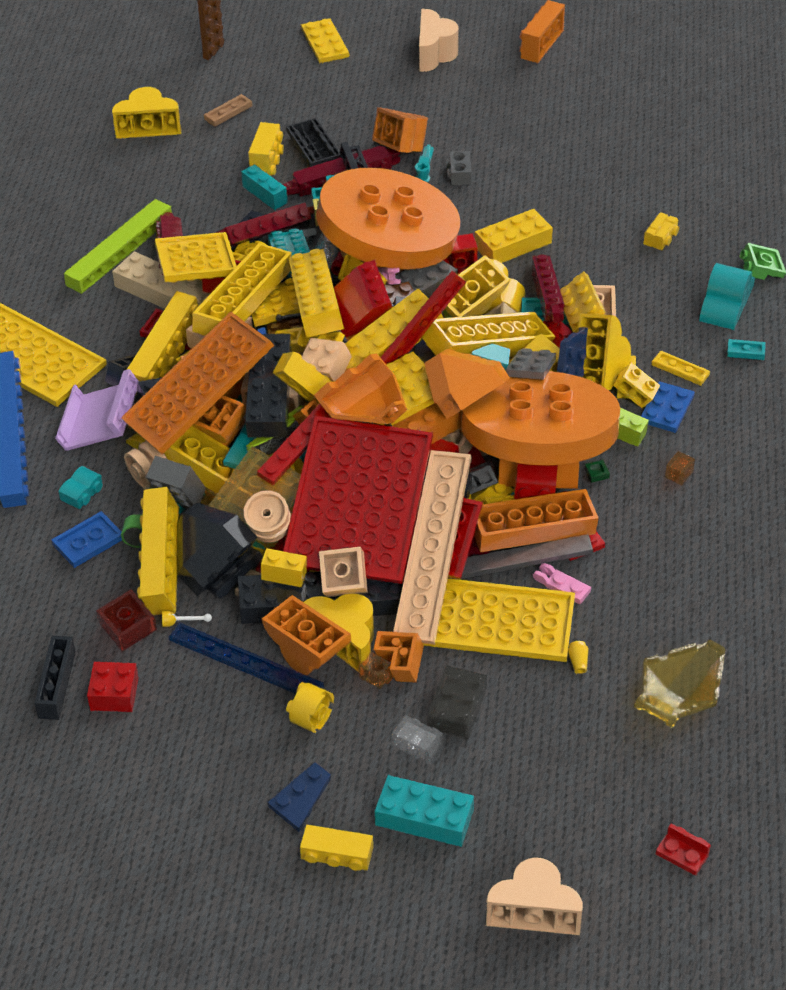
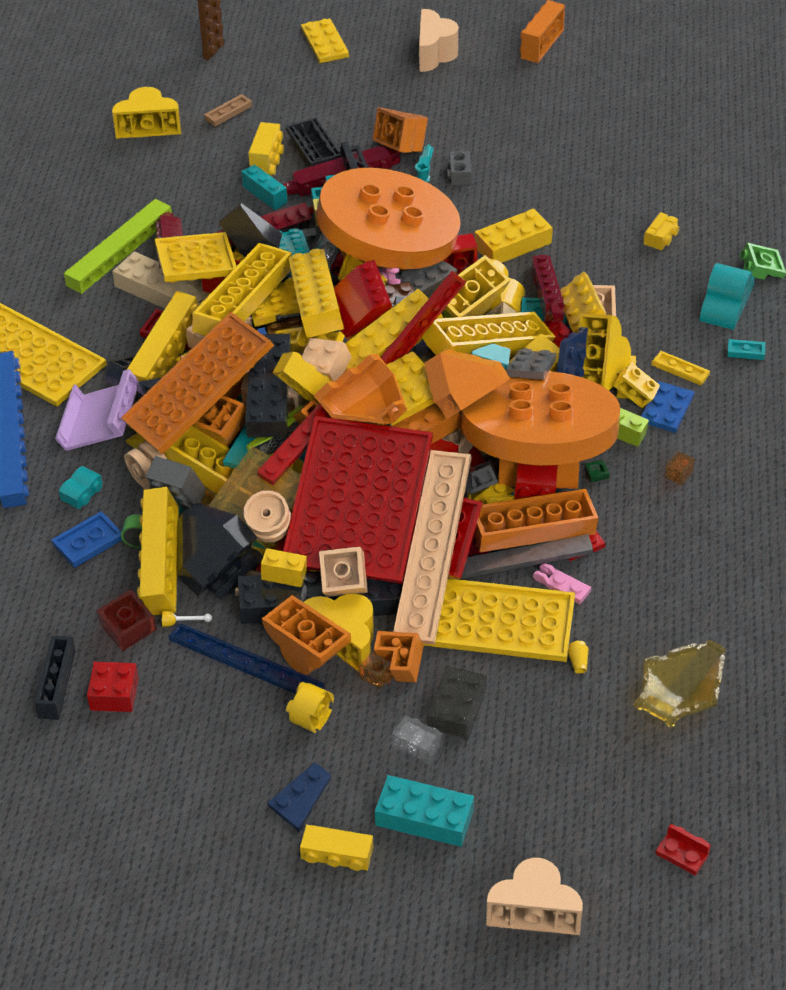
(249, 229): none -> black slope

